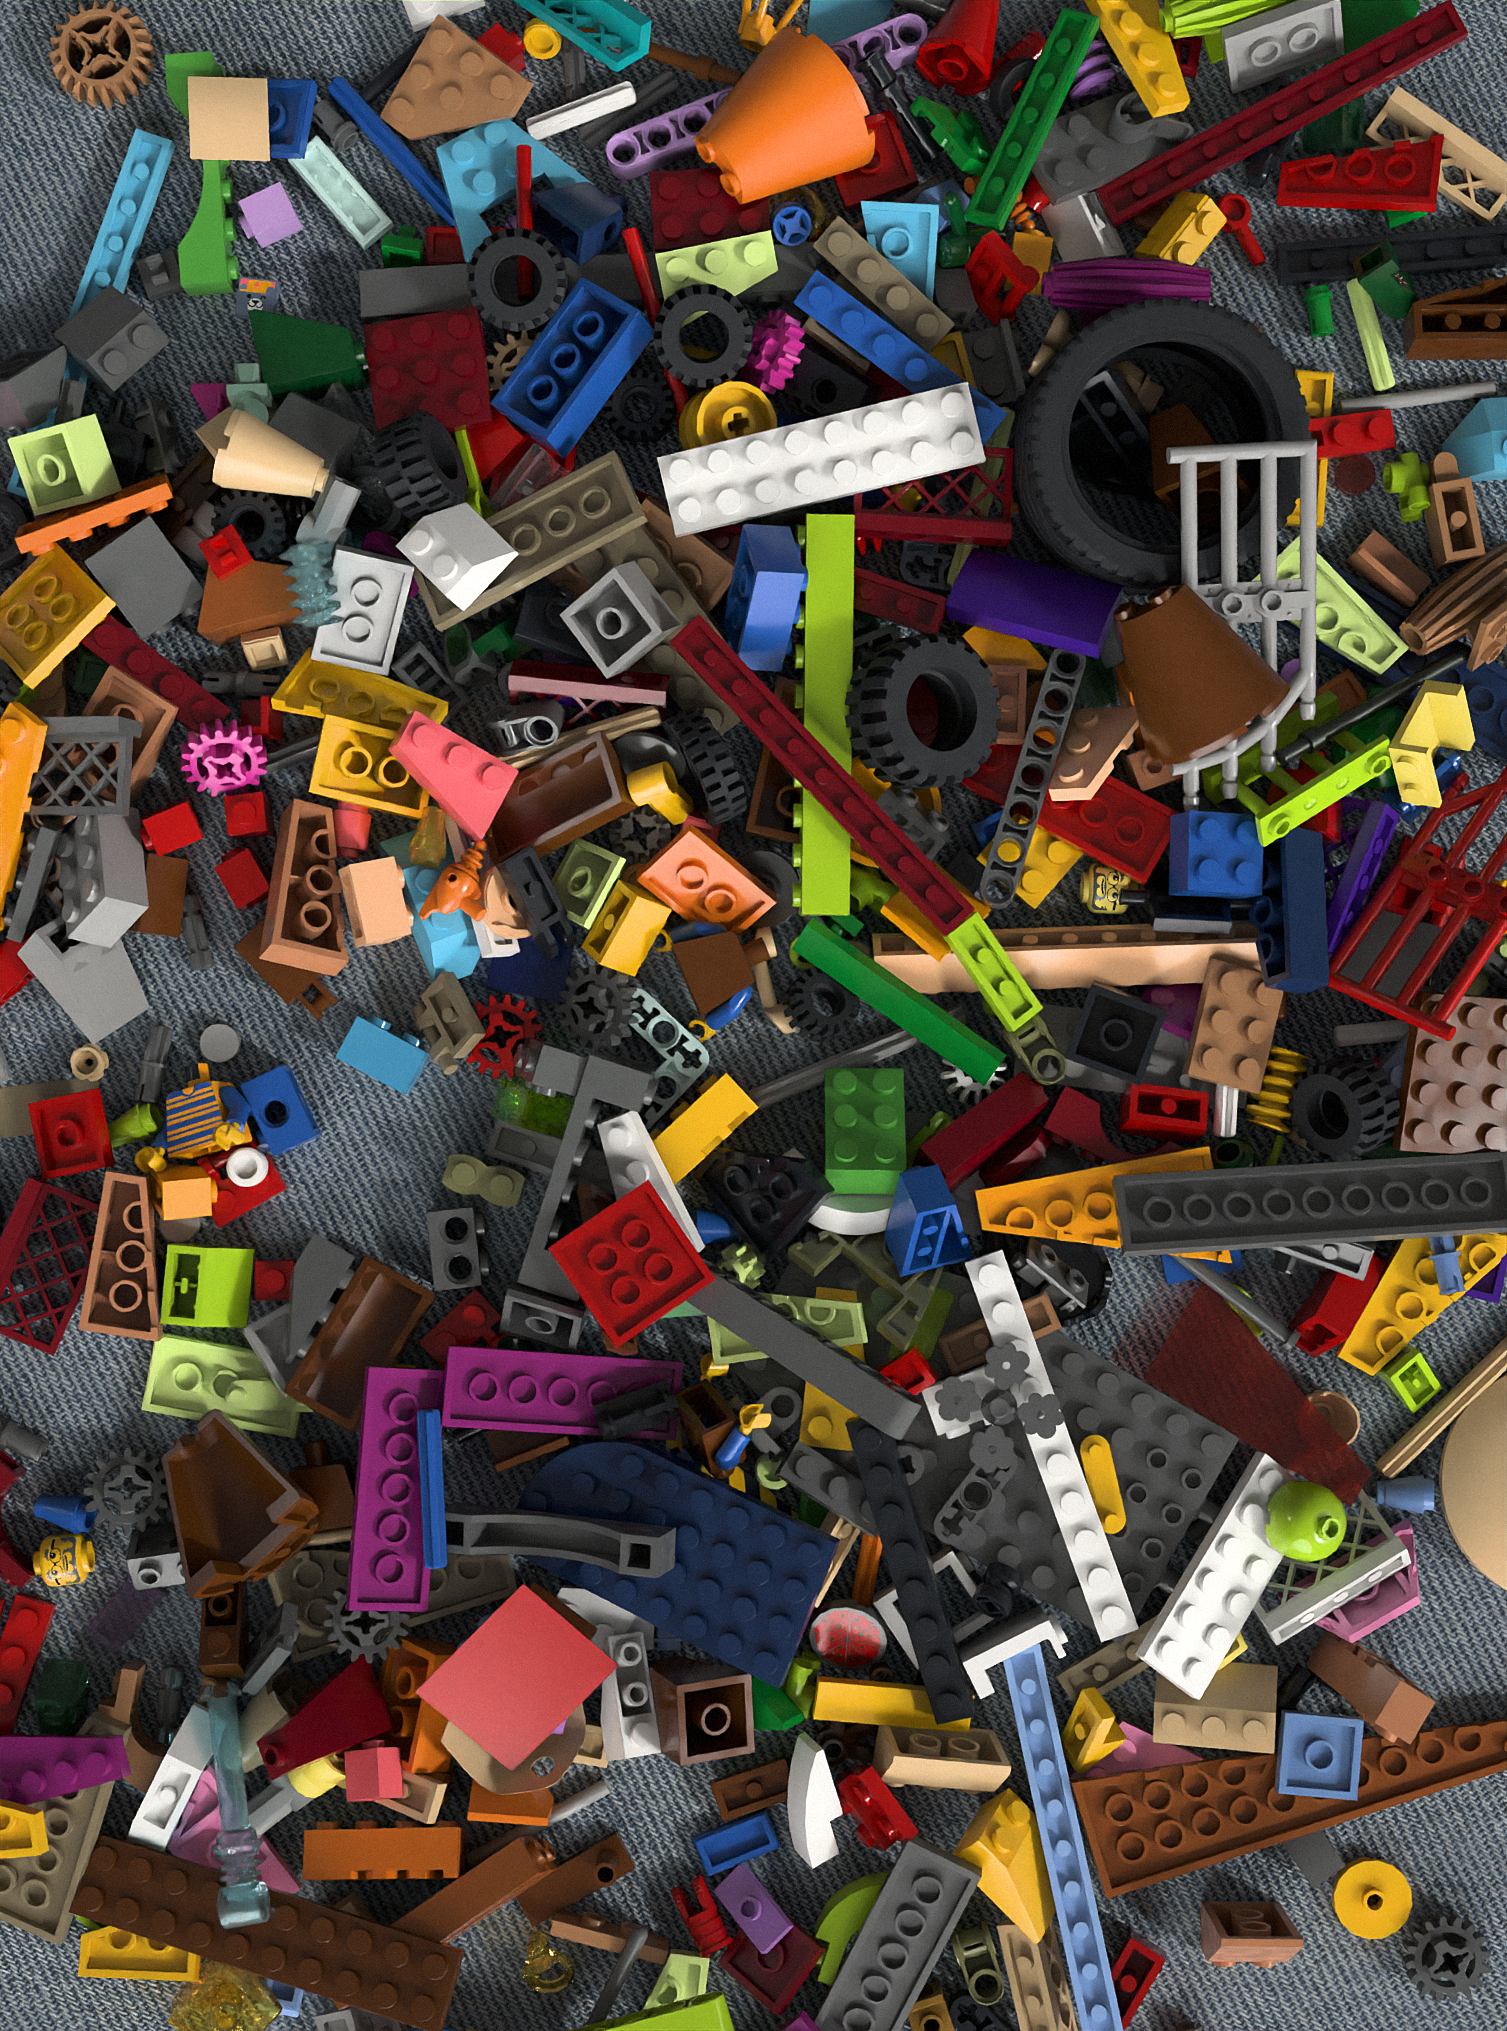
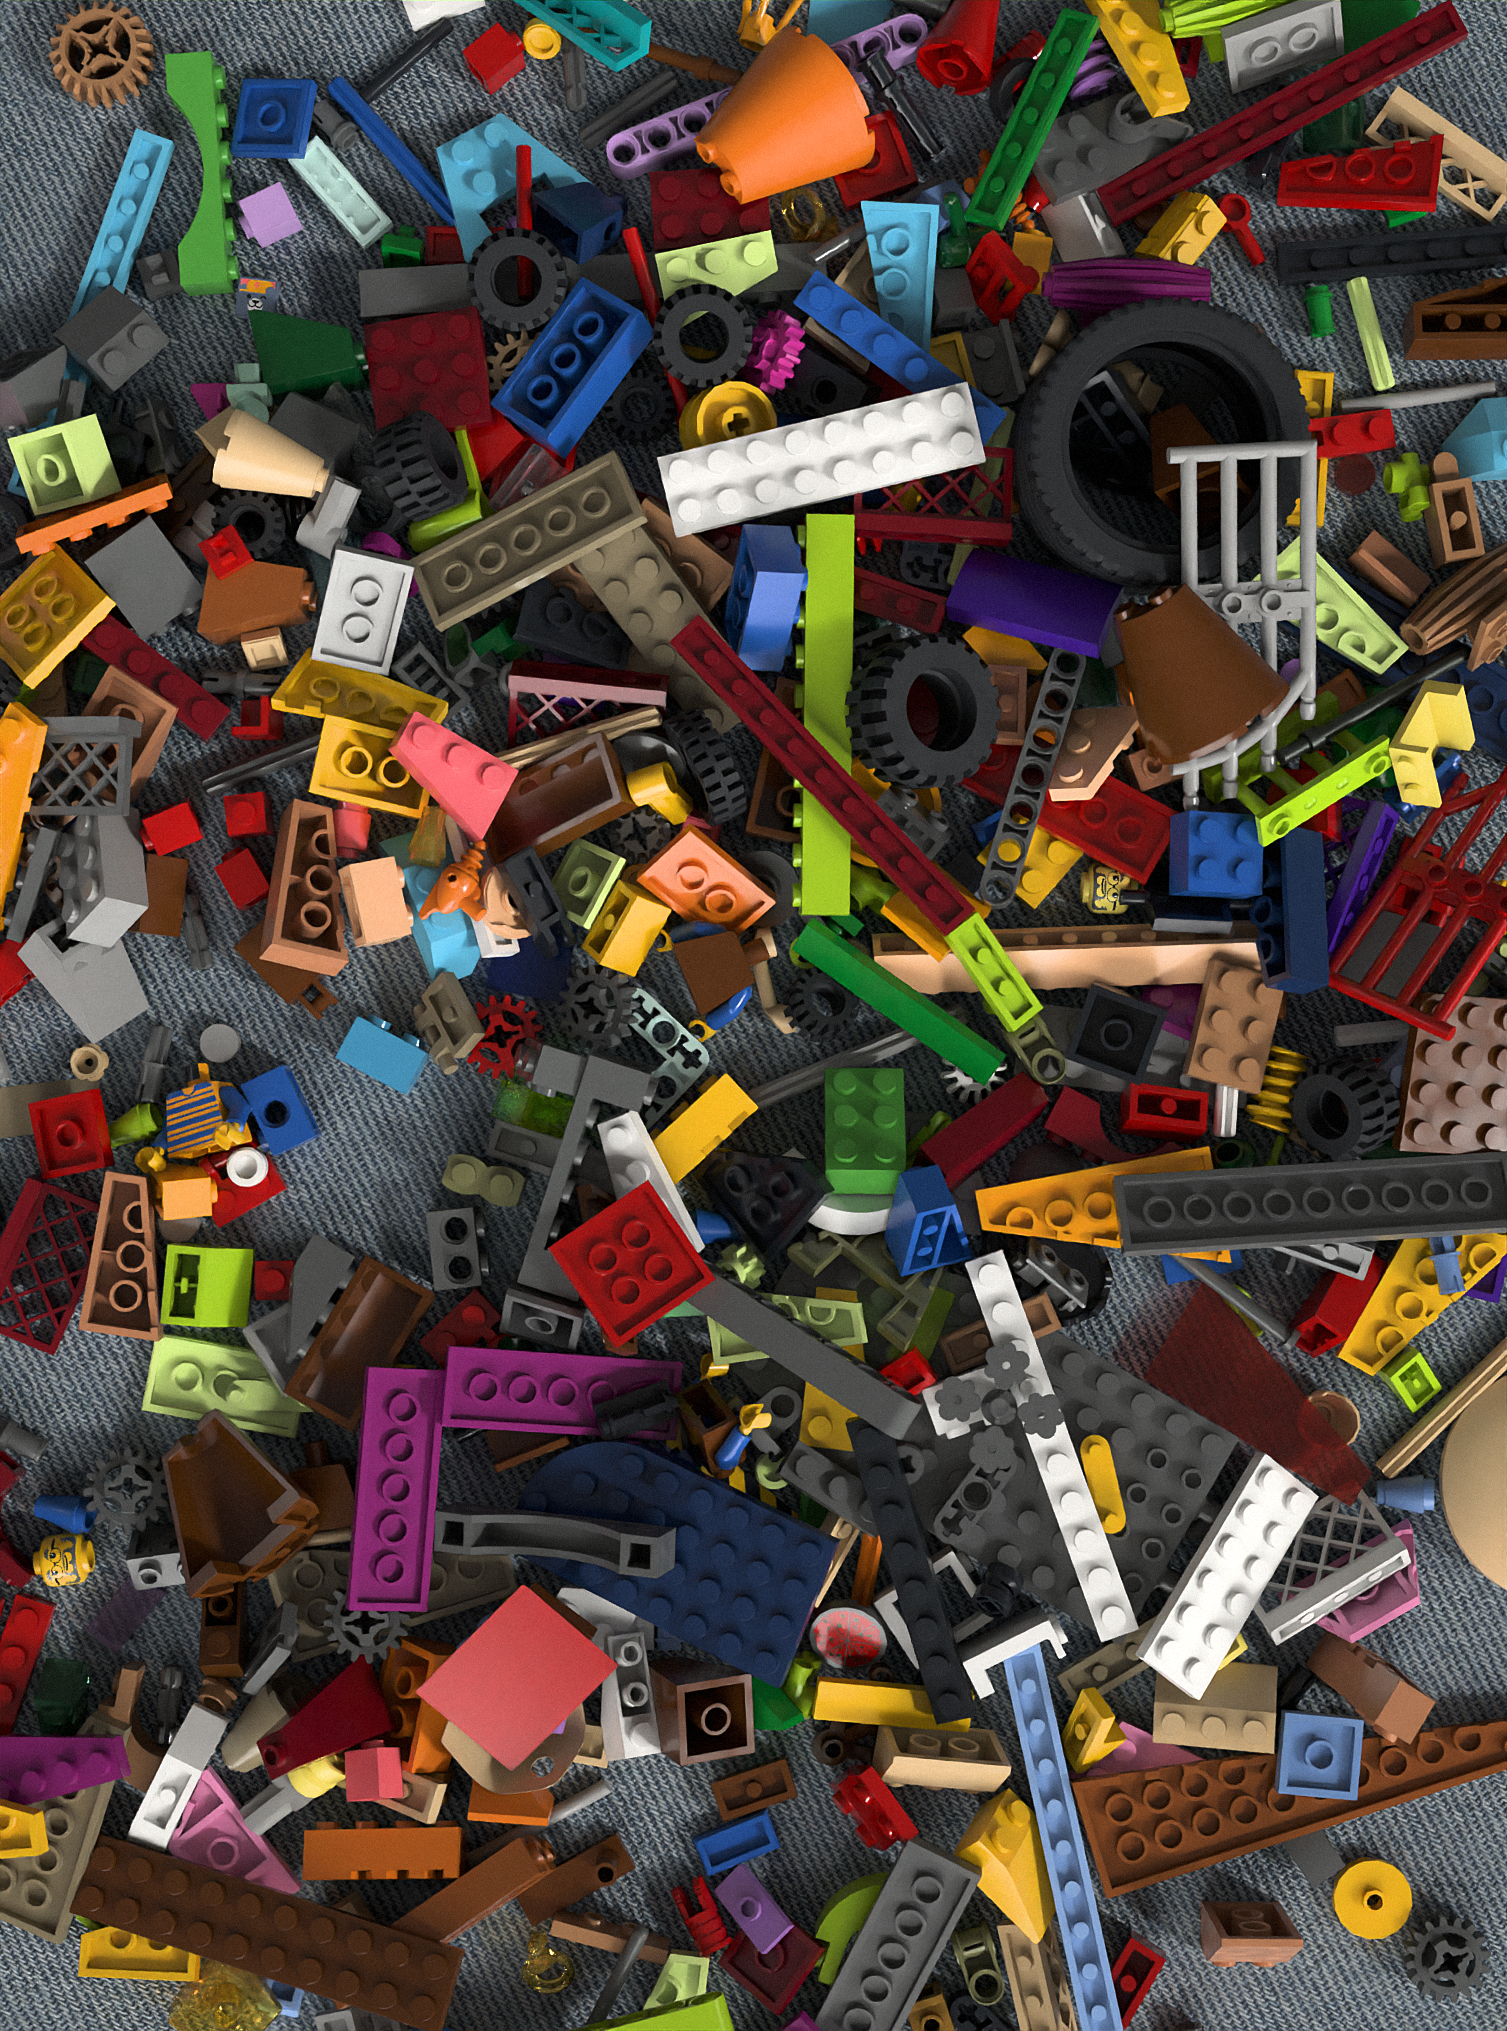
(223, 758): dark pink gear -> none
(228, 118): tan slope -> none
(243, 1898): clear light blue piece -> none
(311, 584): clear light blue piece -> none
(431, 1488): blue axle -> none
(453, 86): medium nougat plate -> none
(457, 552): white slope -> none
(518, 727): dark grey piece -> none
(581, 110): white axle -> none
(620, 619): light grey brick -> none
(796, 227): blue wheel -> none
(812, 1803): white slope -> none
(883, 284): dark tan plate -> none
(957, 134): green wing -> none
(1025, 1149): dark red plate -> none
(1305, 1521): lime cylinder -> none
(1380, 278): dark green leg -> none

